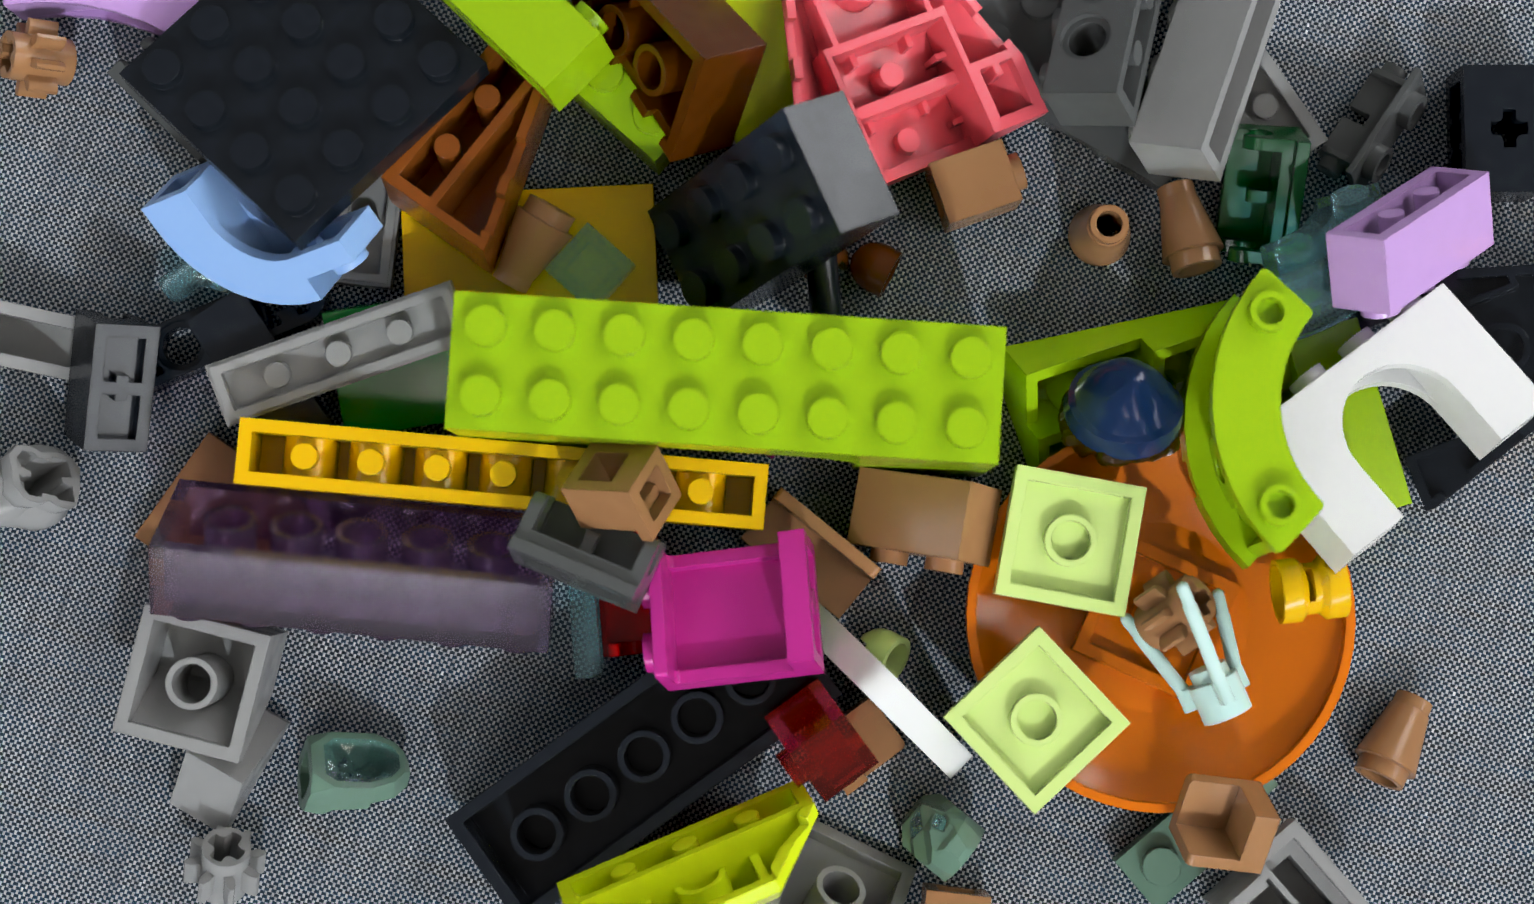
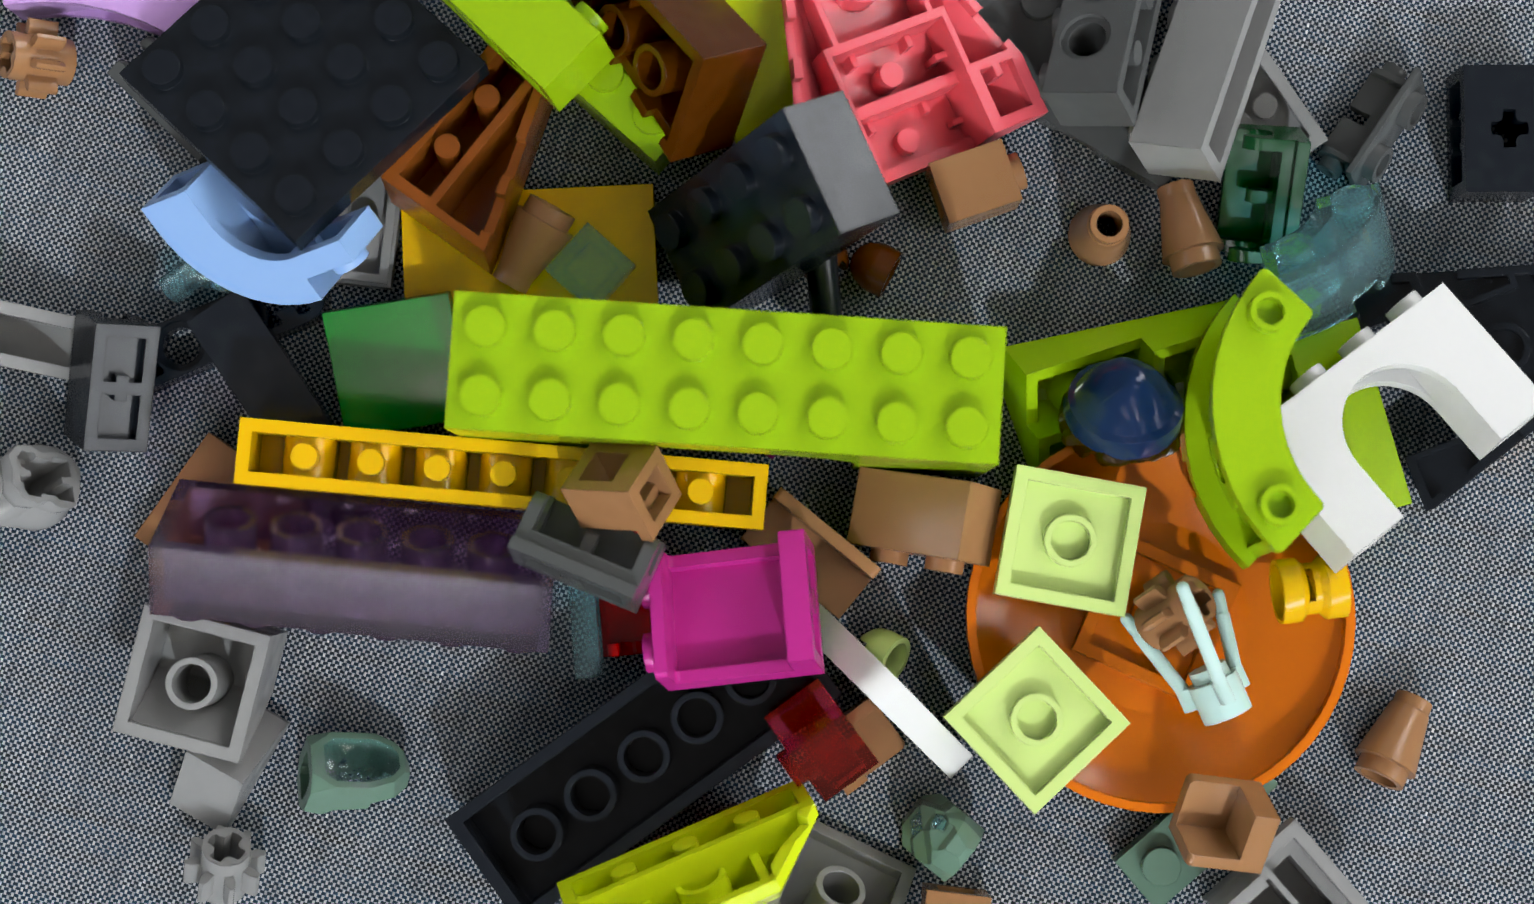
(334, 354): light grey tile -> none
(1409, 241): lavender brick -> none

